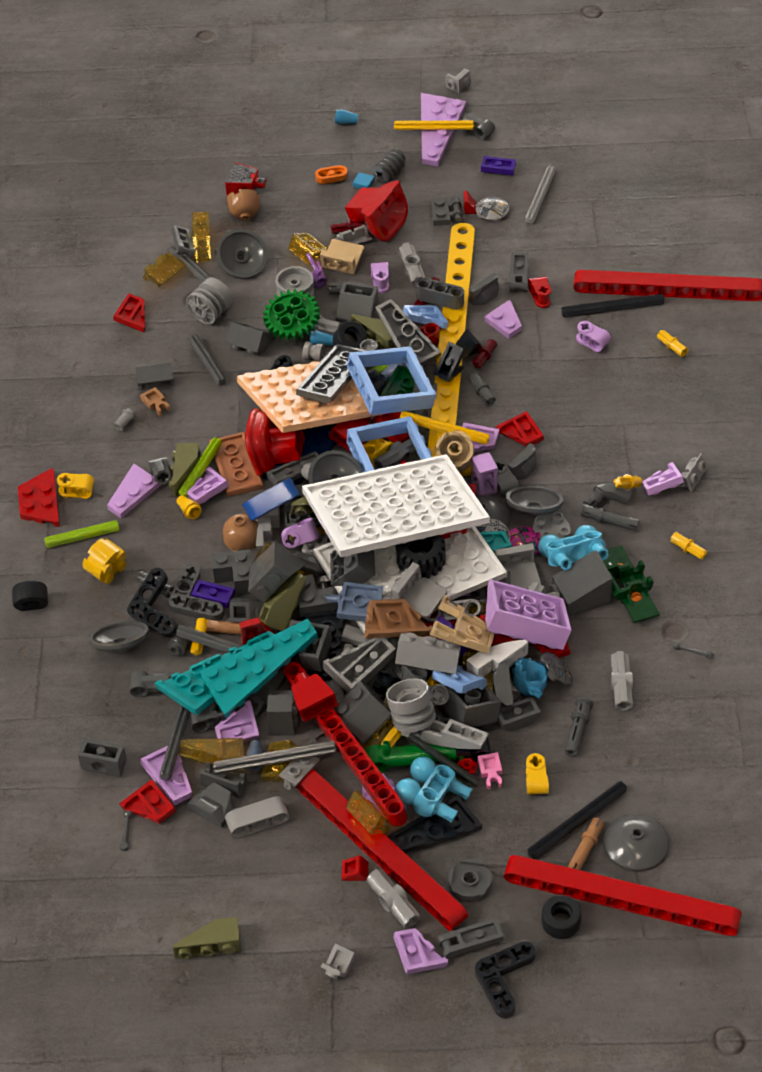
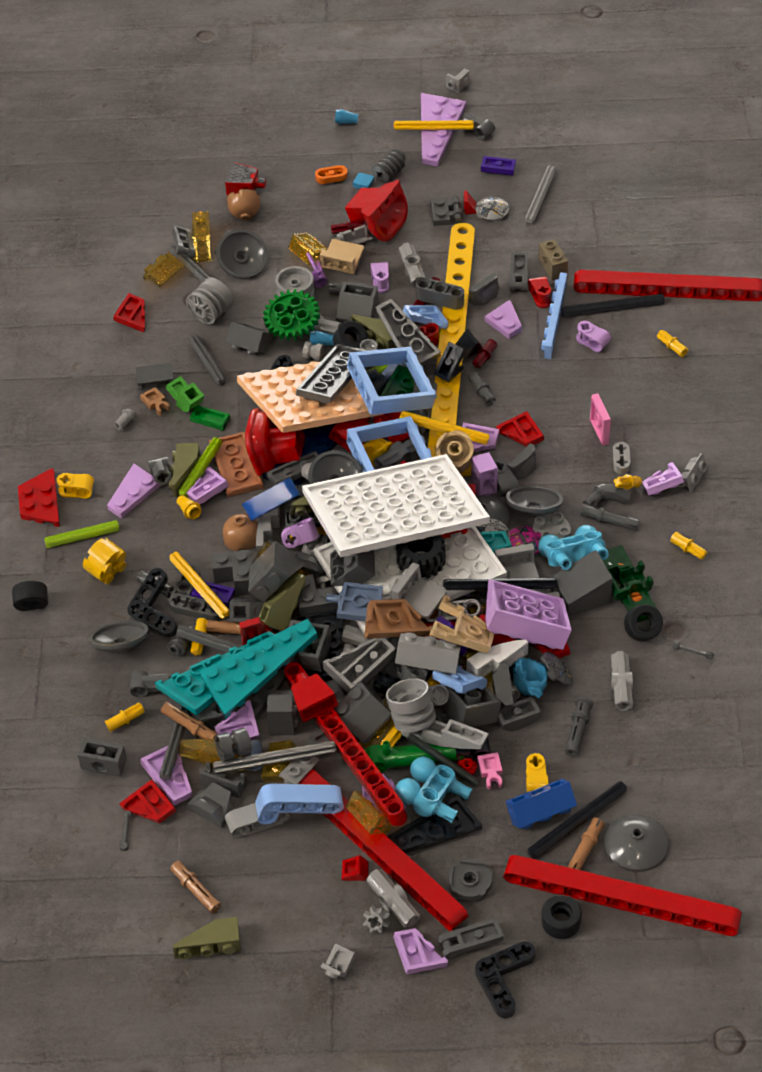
(124, 717): none -> yellow axle
(186, 395): none -> bright green brick
(189, 880): none -> medium nougat pin
(196, 727): none -> medium nougat pin
(197, 582): none -> yellow axle
(210, 417): none -> green tile
(233, 744): none -> dark grey wheel
(297, 799): none -> light blue beam
(373, 925): none -> light grey gear
(482, 584): none -> black axle
(541, 804): none -> blue brick
(552, 259): none -> dark tan brick
(555, 311): none -> light blue plate
(600, 419): none -> bright pink tile
(617, 458): none -> light grey beam
(653, 615): none -> black tyre

